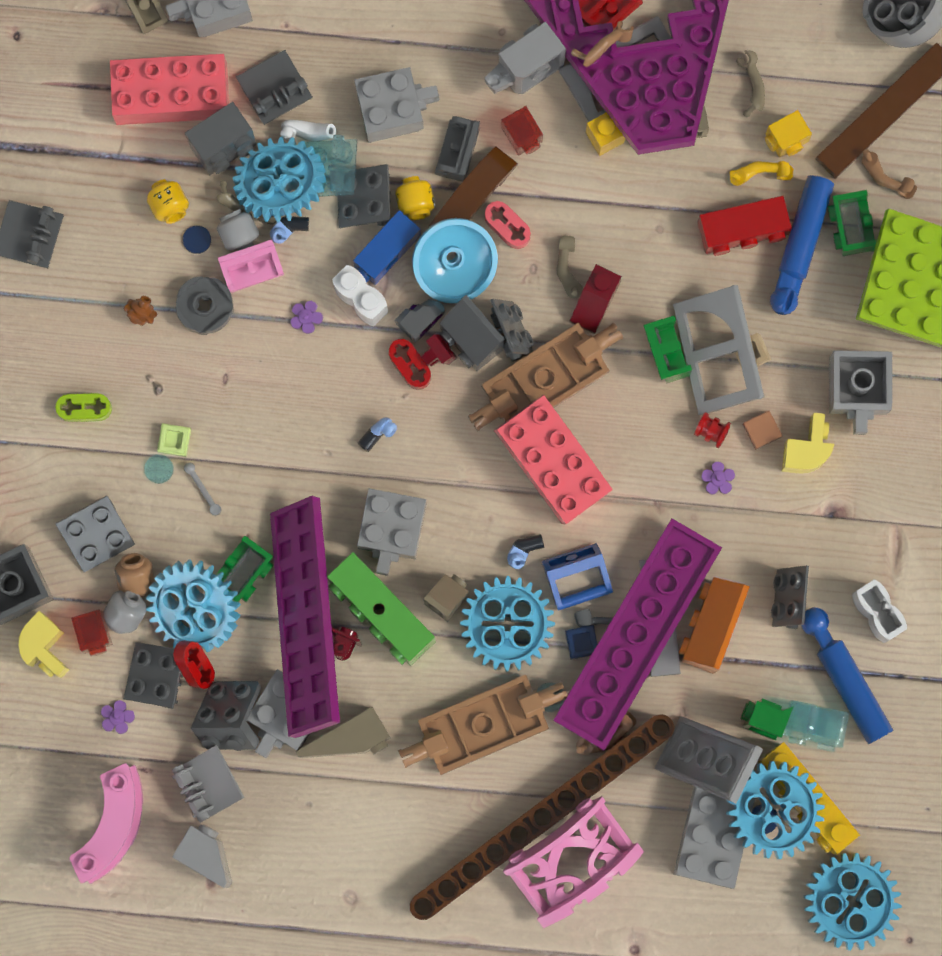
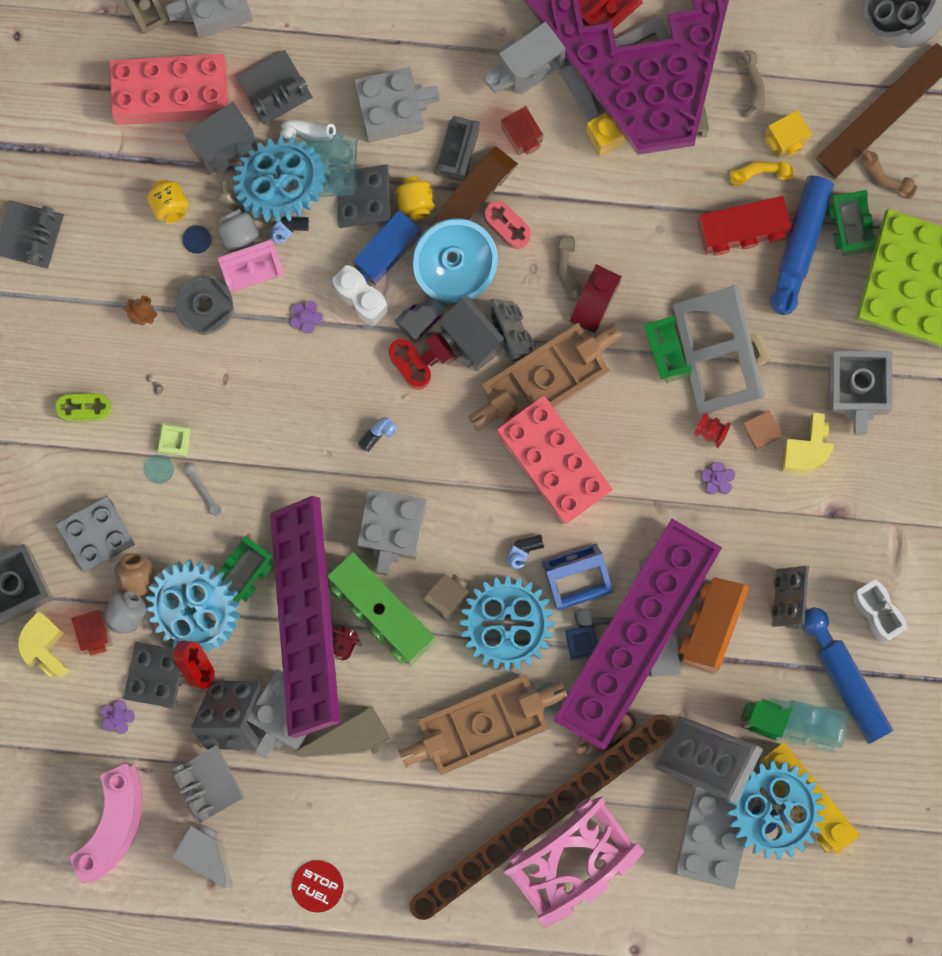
(317, 886): none -> red sticker
(599, 48): medium nougat piece -> none
(874, 918): medium azure gear -> none

